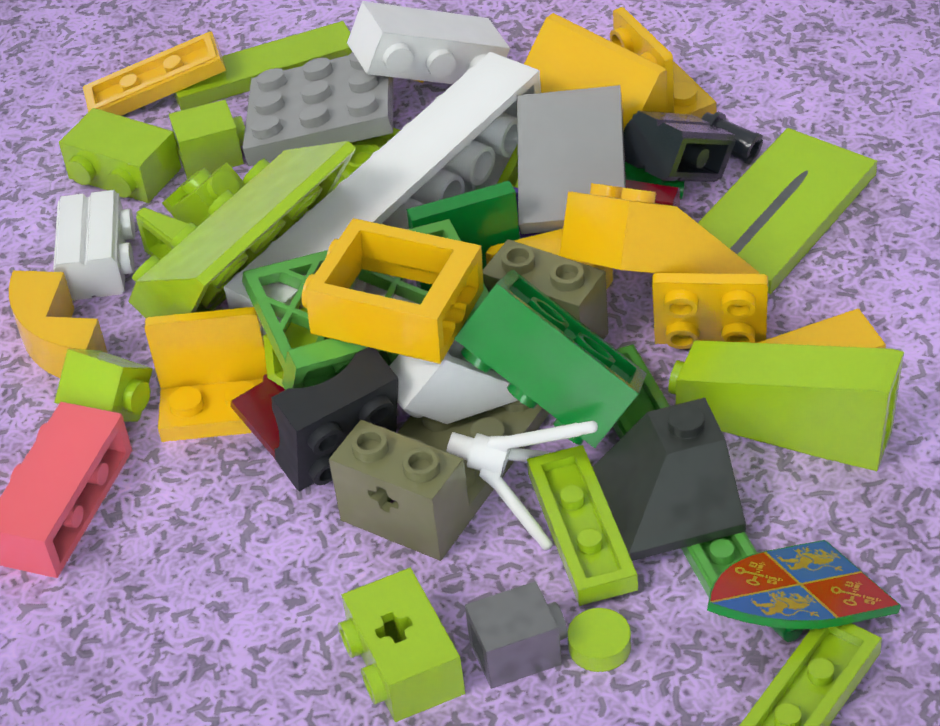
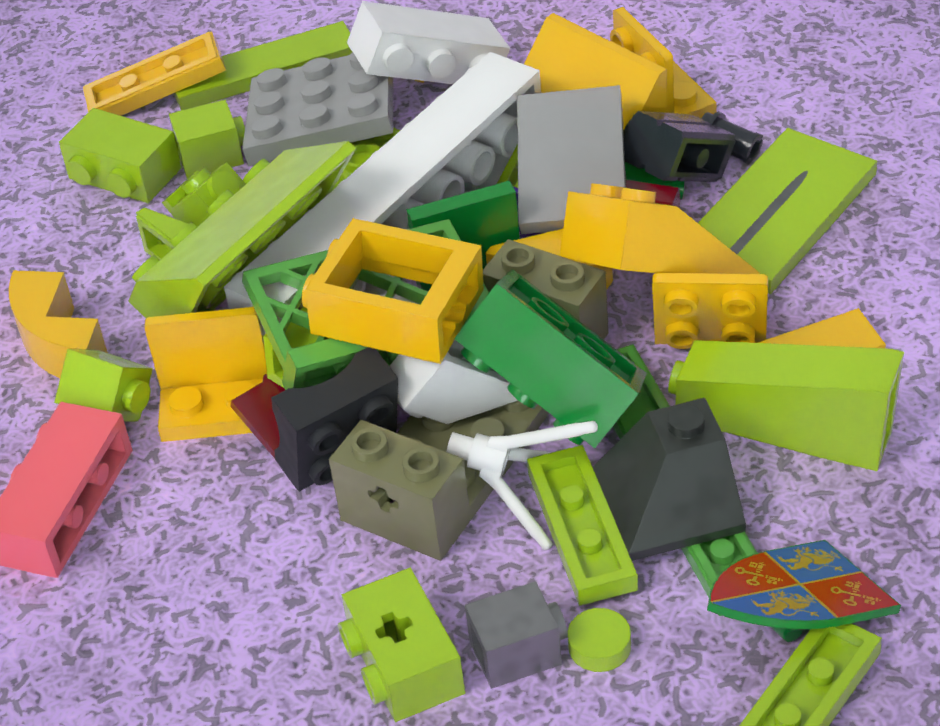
(93, 244): white brick -> none

